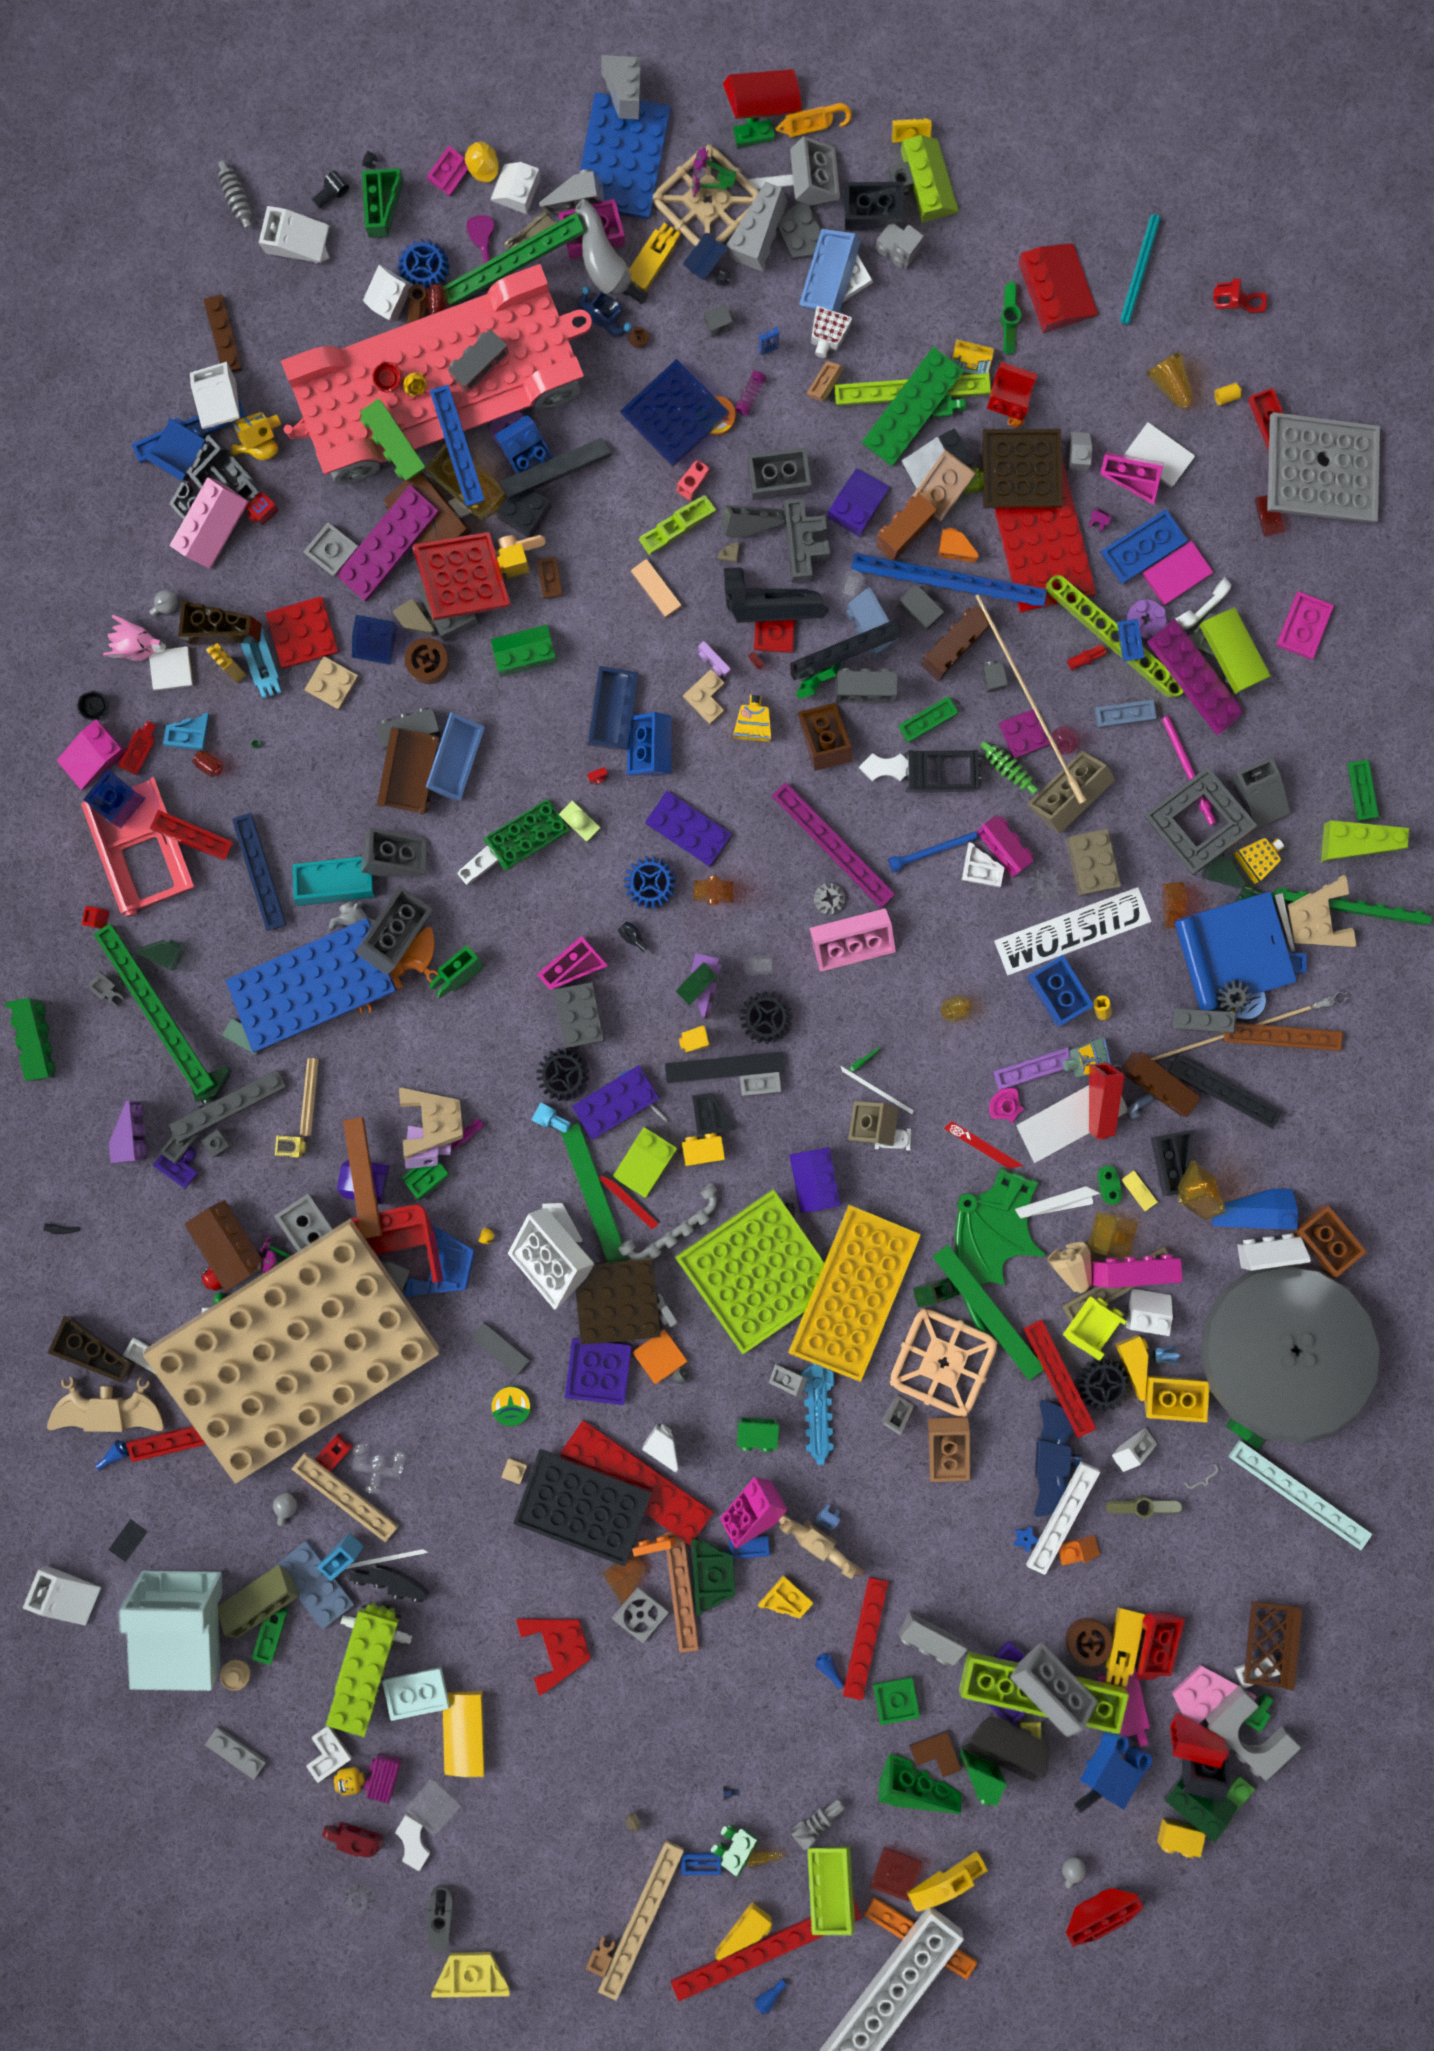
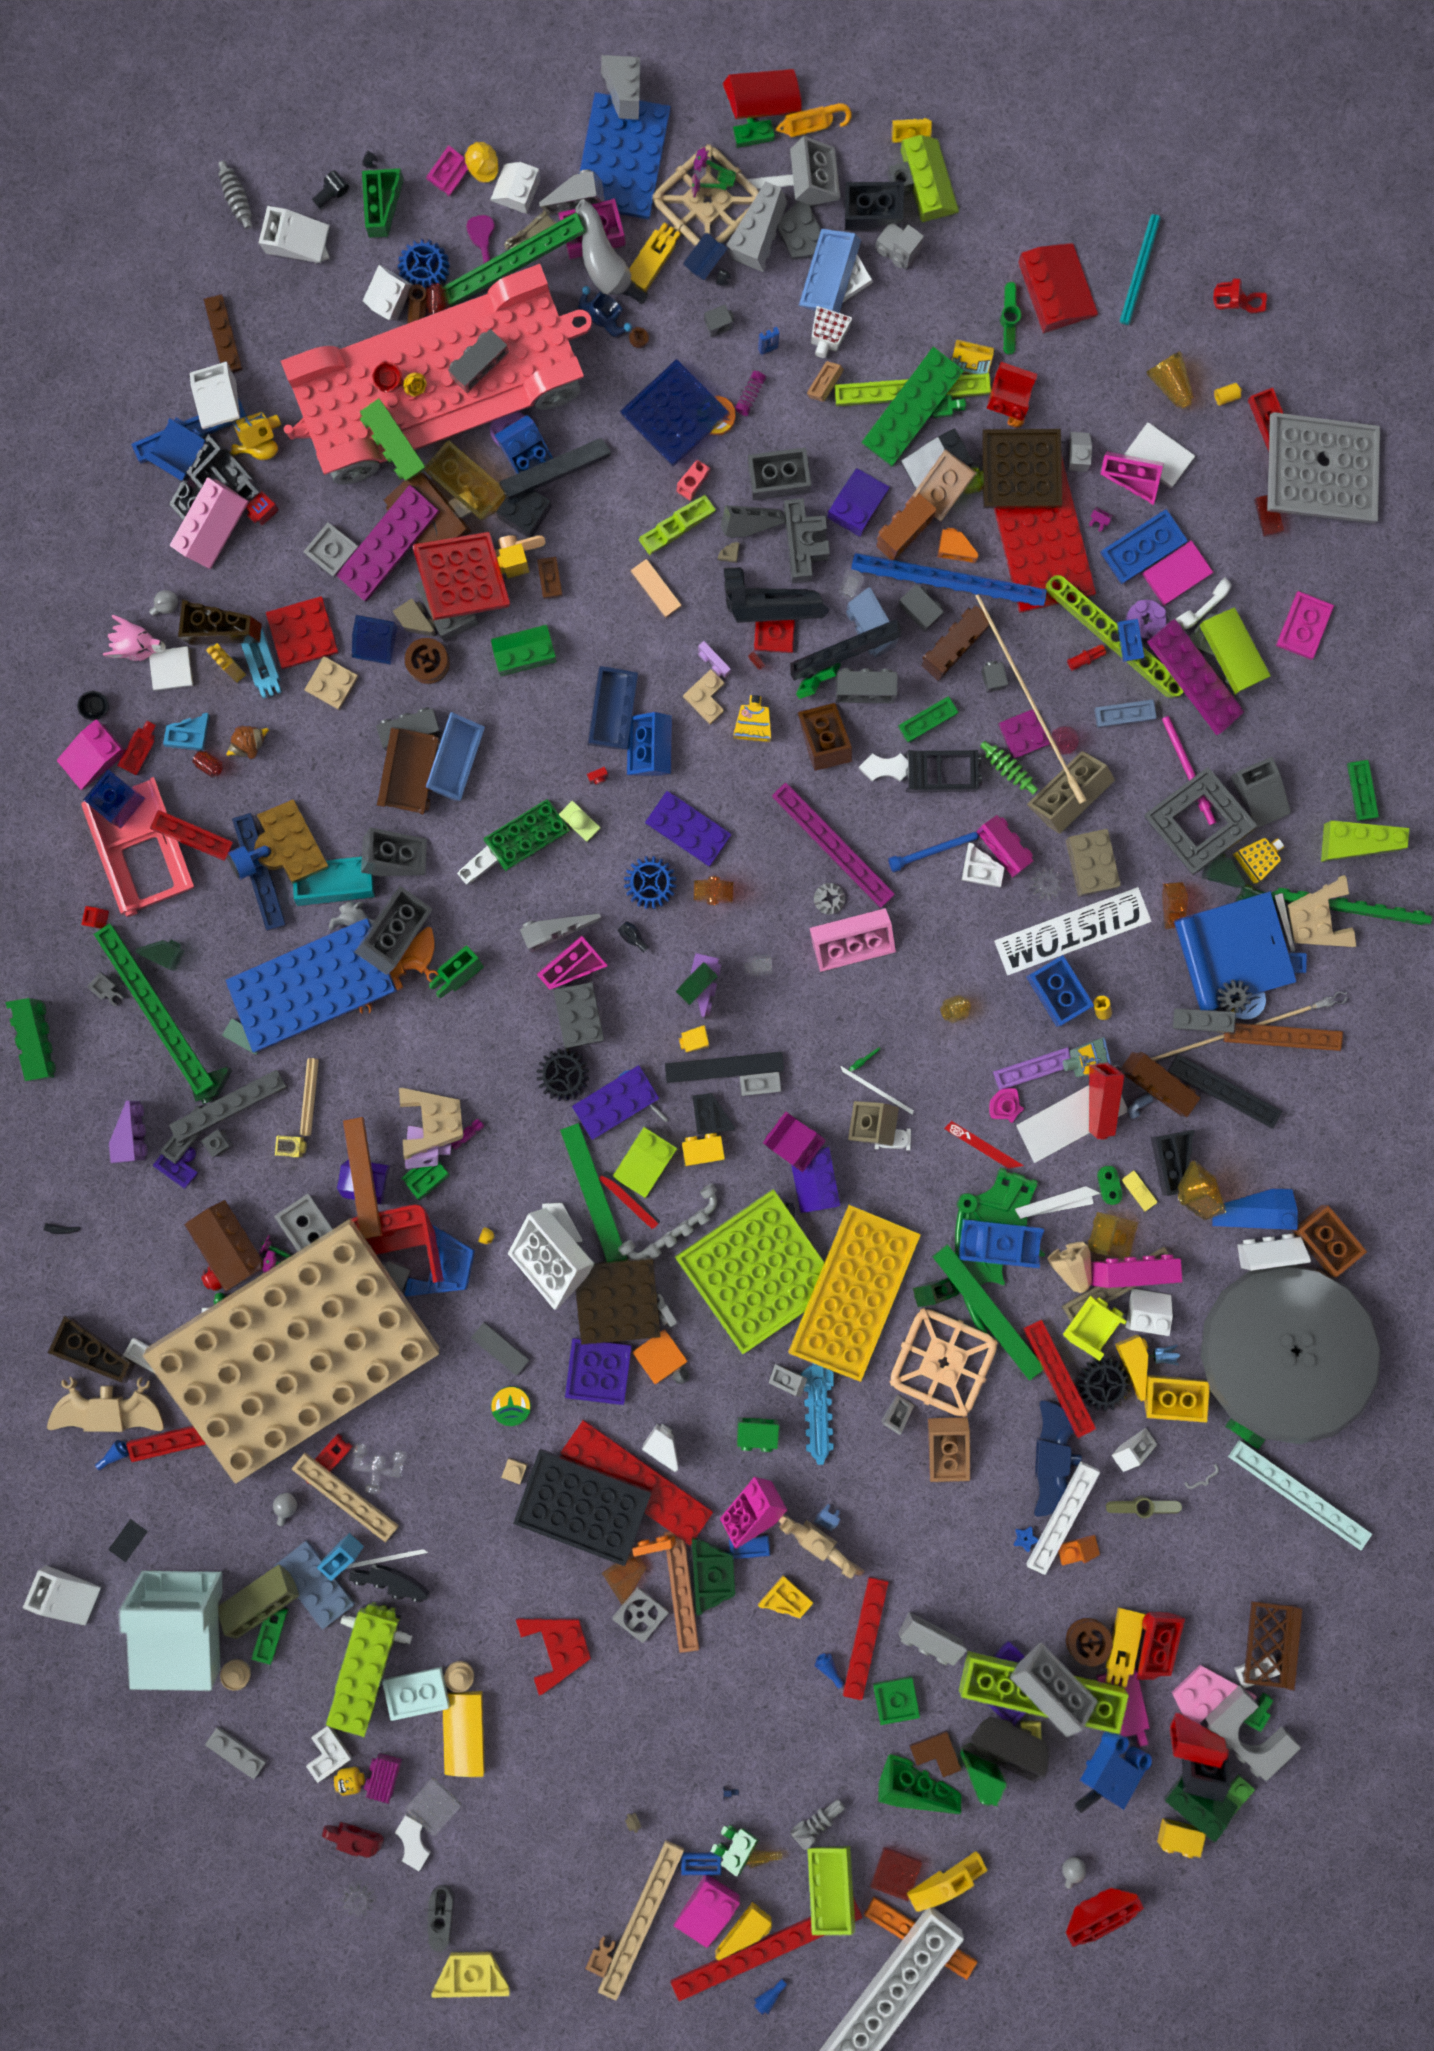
(246, 741): none -> dark orange hair
(284, 845): none -> pearl gold plate
(457, 445): blue plate -> none
(459, 1676): none -> tan plate
(548, 931): none -> light grey wedge
(548, 1117): medium azure axle -> none
(707, 1911): none -> dark pink slope
(752, 1028): black gear -> none
(794, 1141): none -> magenta panel
(1000, 1243): none -> blue piece

